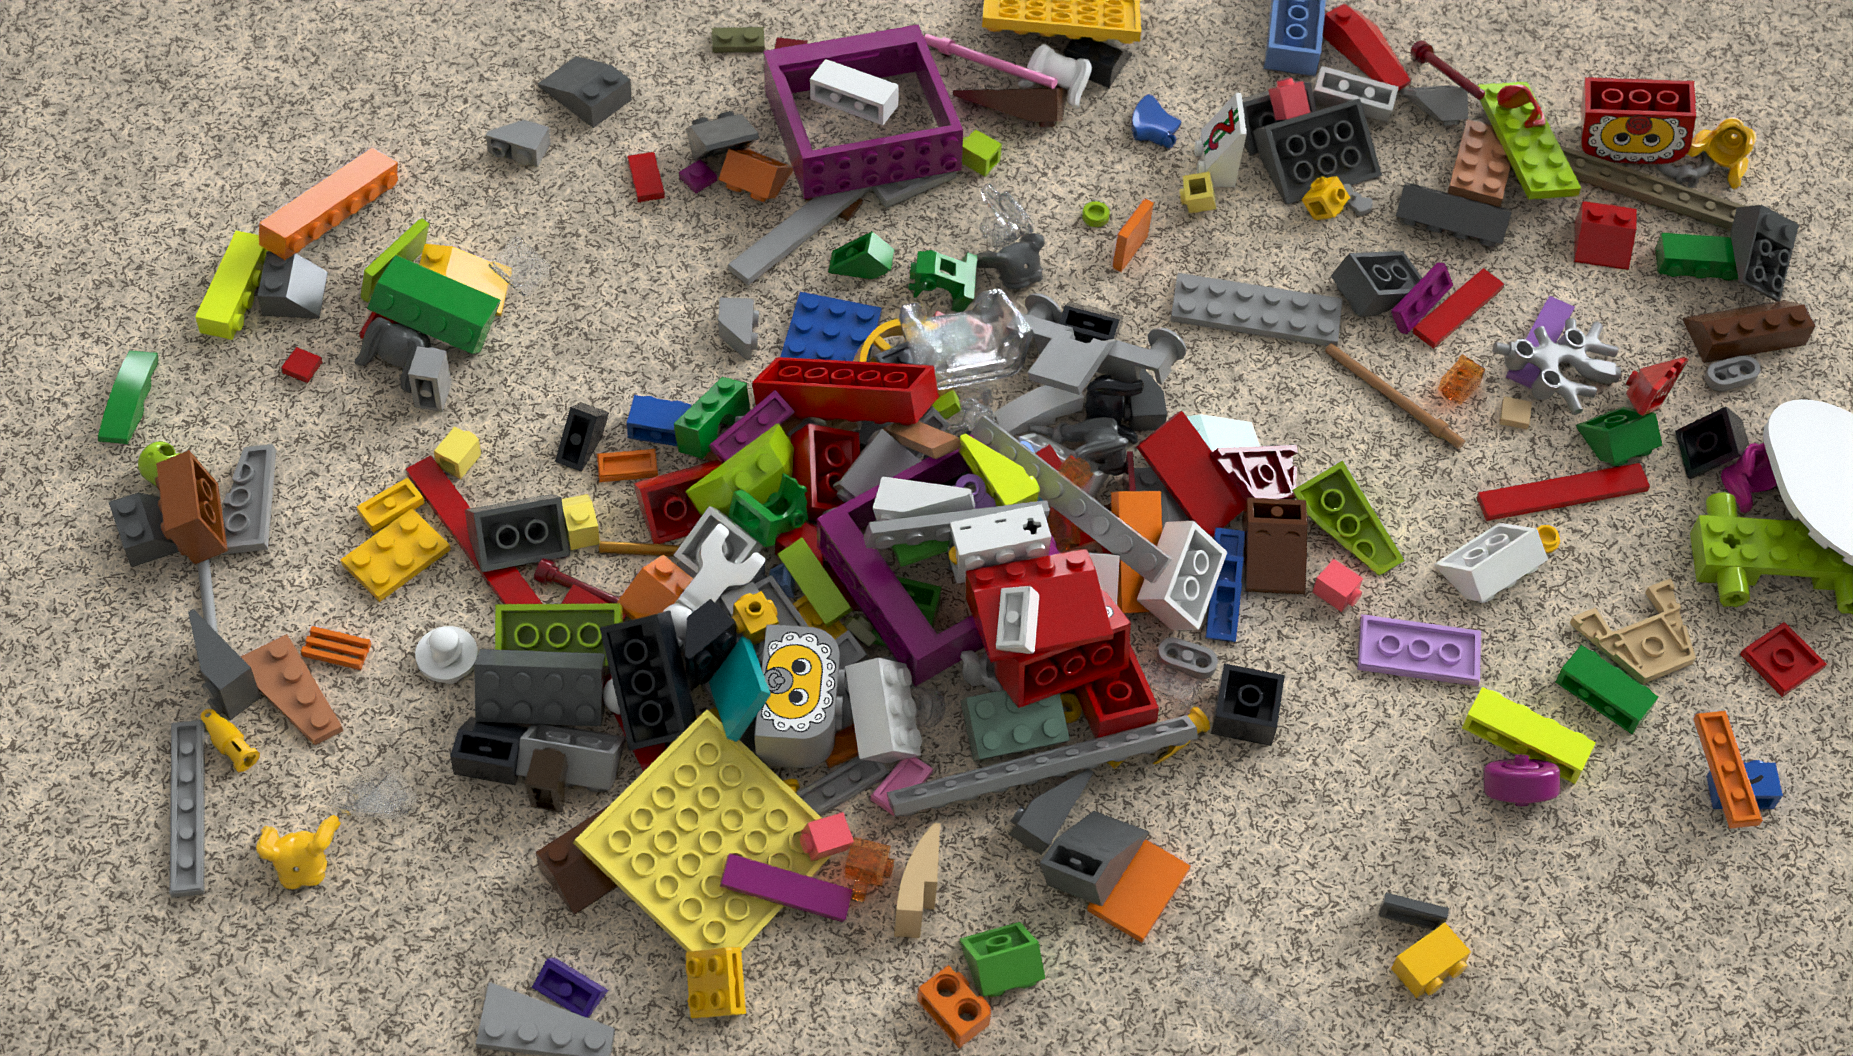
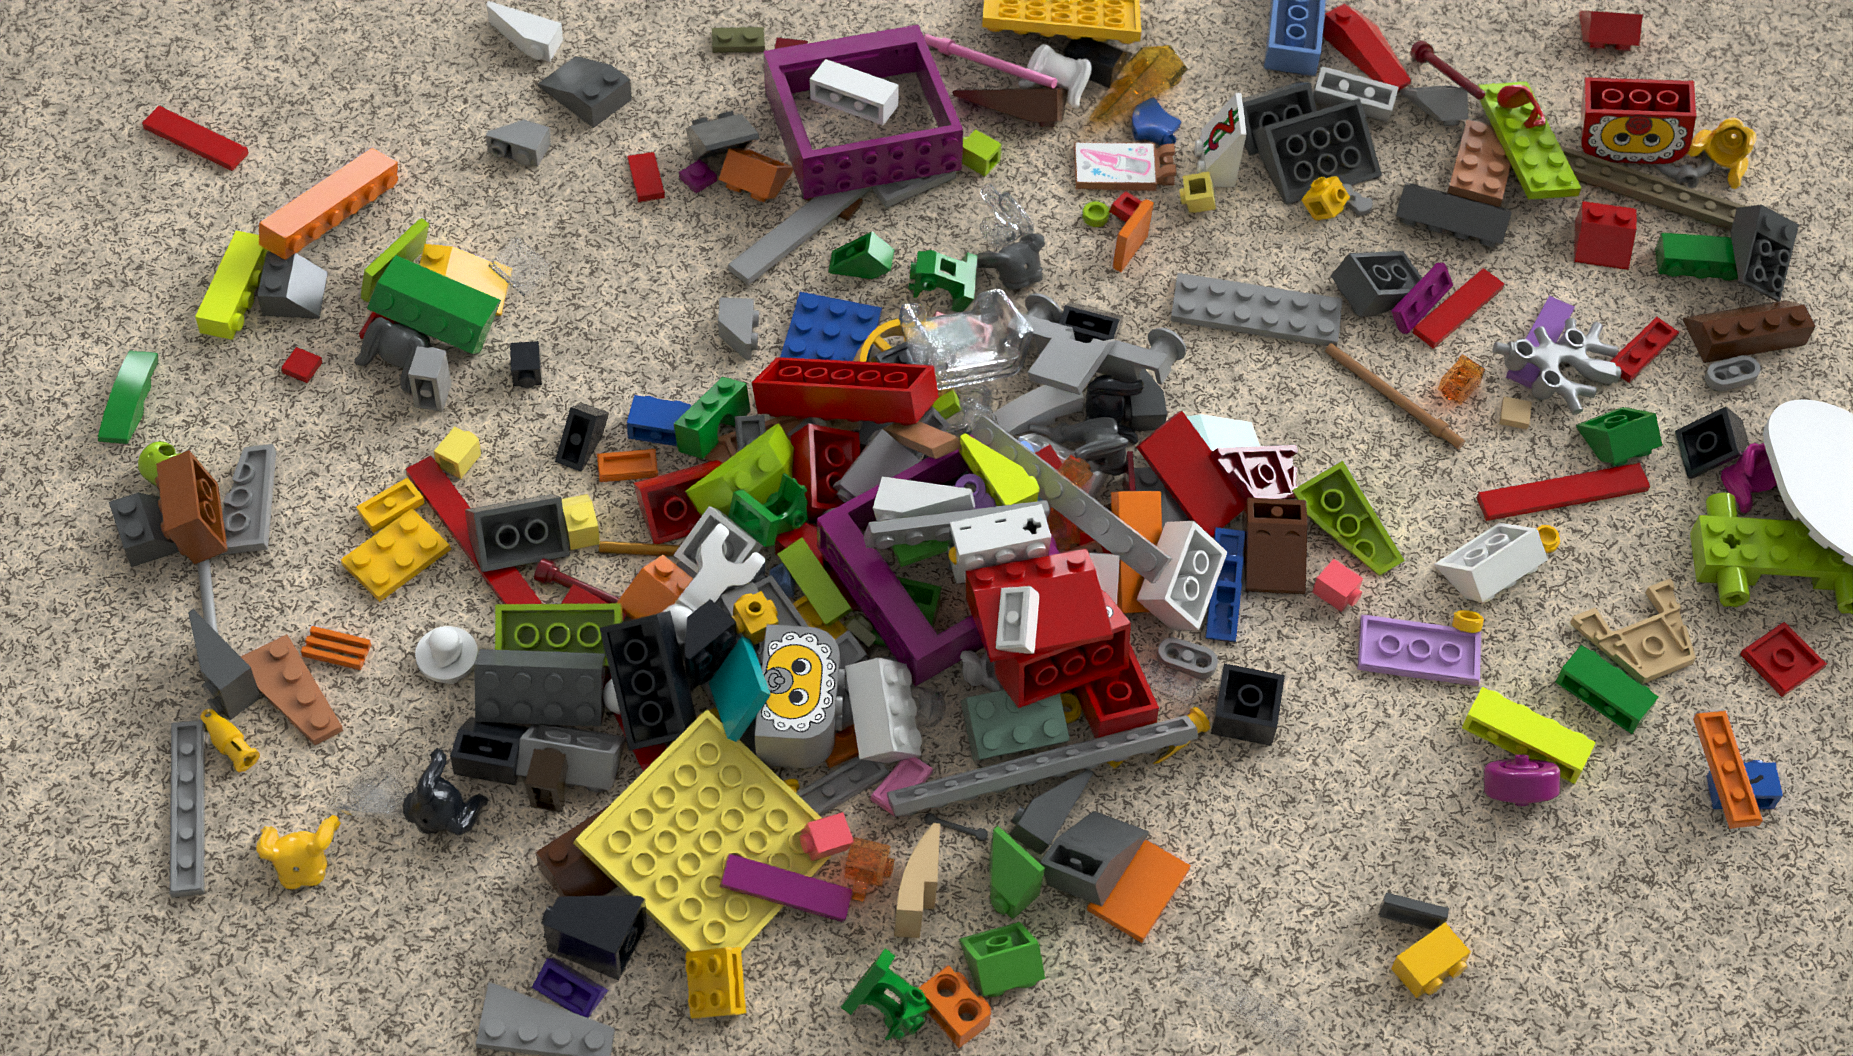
(195, 138): none -> red tile
(439, 805): none -> black hair
(525, 364): none -> black brick
(529, 32): none -> white slope
(595, 930): none -> black slope
(757, 421): magenta tile -> none
(870, 990): none -> green tile
(981, 834): none -> dark grey hinge
(1013, 875): none -> bright green slope
(1123, 165): none -> tile
(1124, 206): none -> red plate
(1148, 74): none -> clear yellow wedge
(1289, 99): coral brick -> none
(1468, 621): none -> yellow tile
(1611, 28): none -> red slope
(1644, 348): none -> red tile
(1652, 384): red wedge -> none

